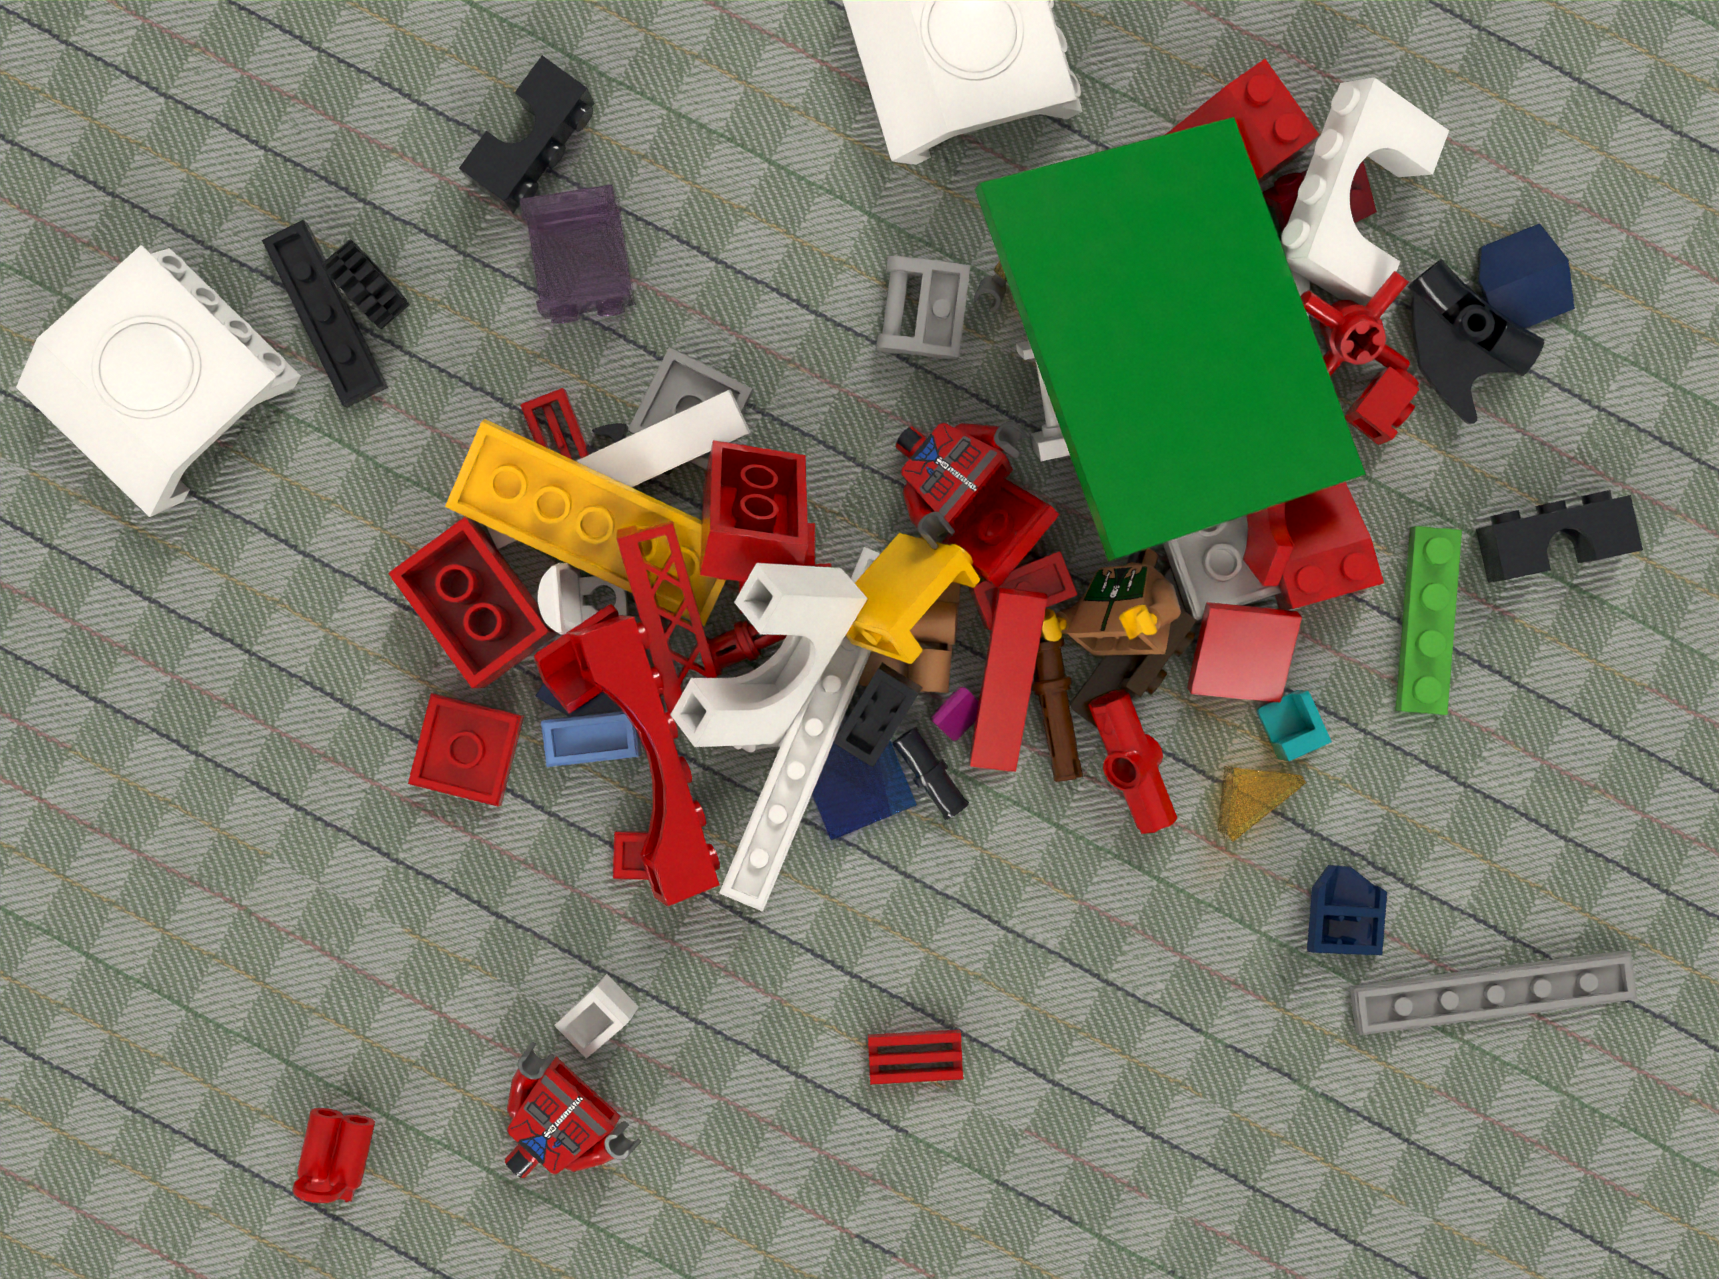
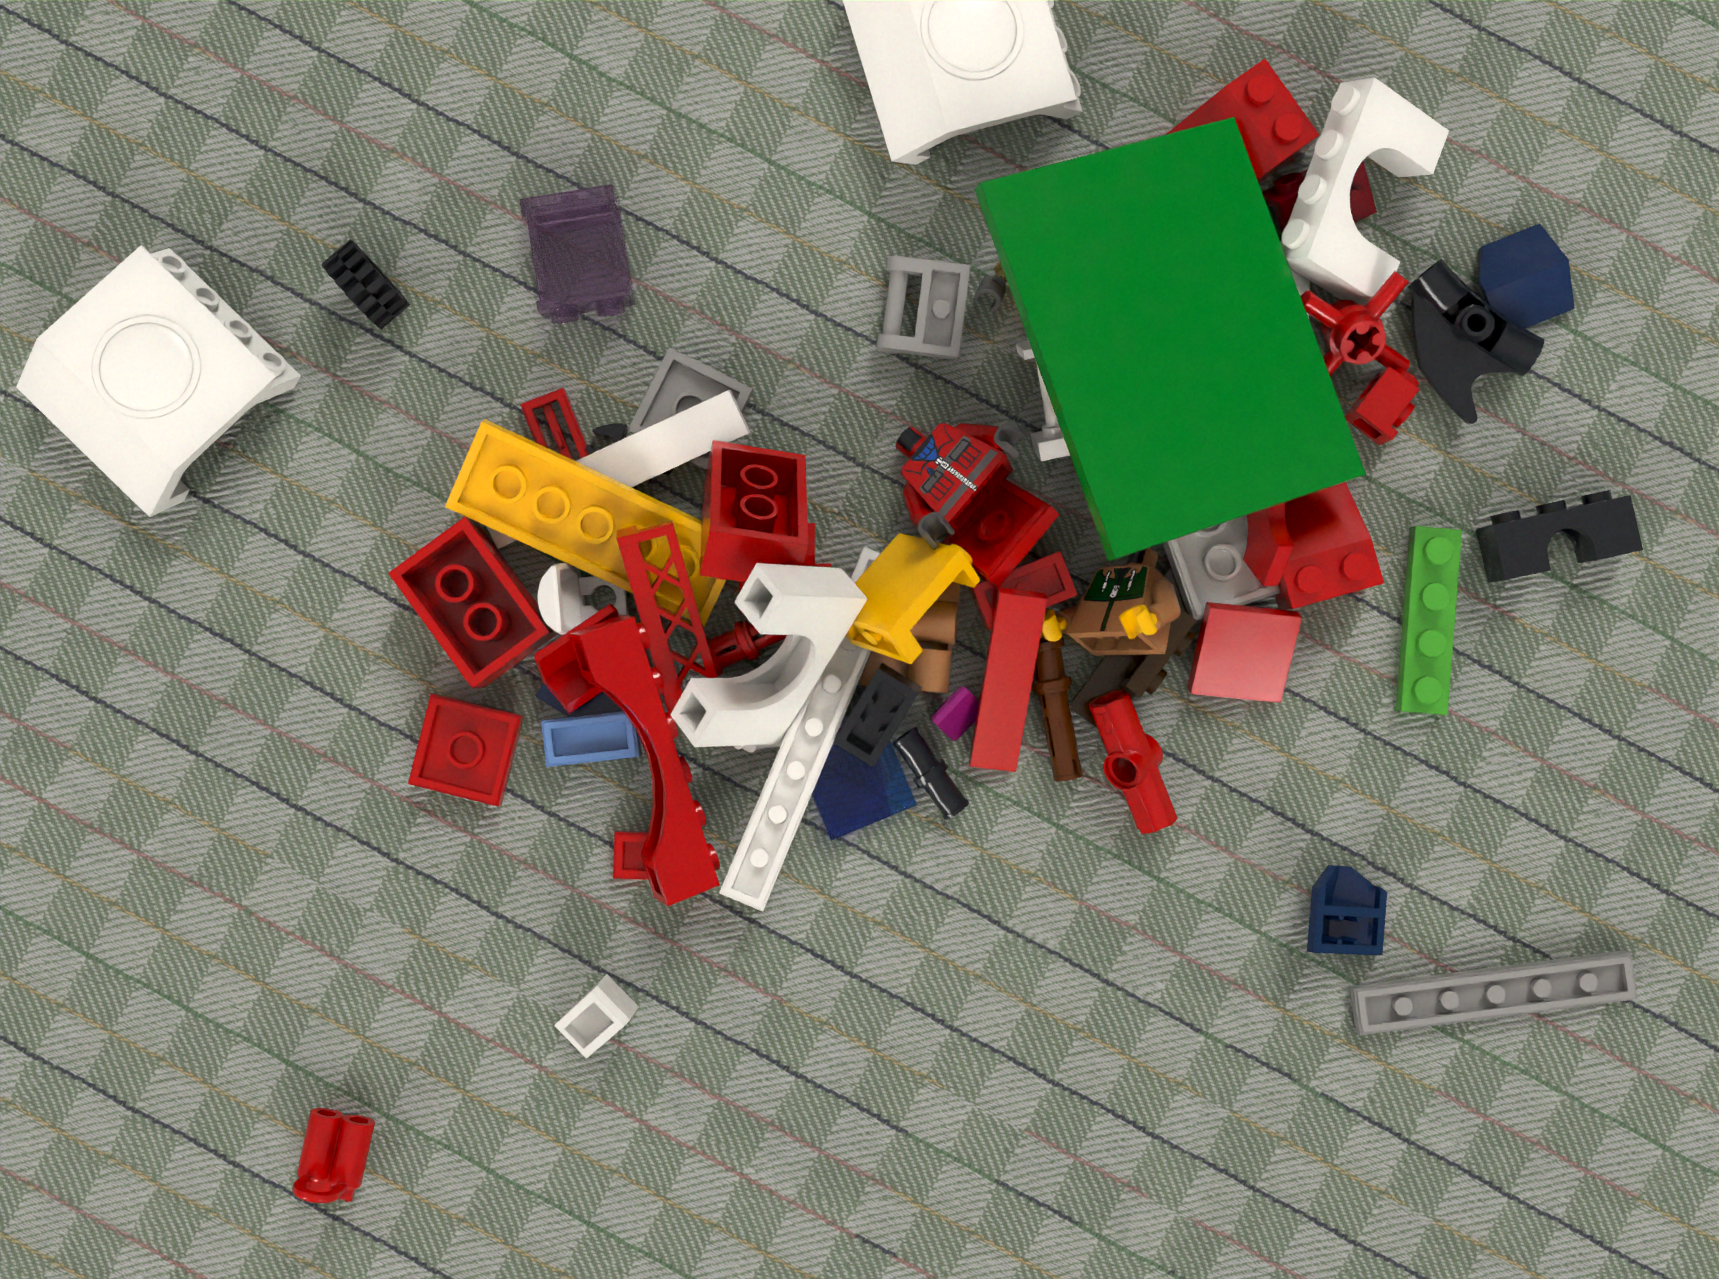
(324, 314): black tile -> none
(512, 169): black arch -> none
(560, 1120): torso -> none
(918, 1074): red tile -> none
(1251, 795): clear yellow slope -> none
(1293, 725): teal panel -> none

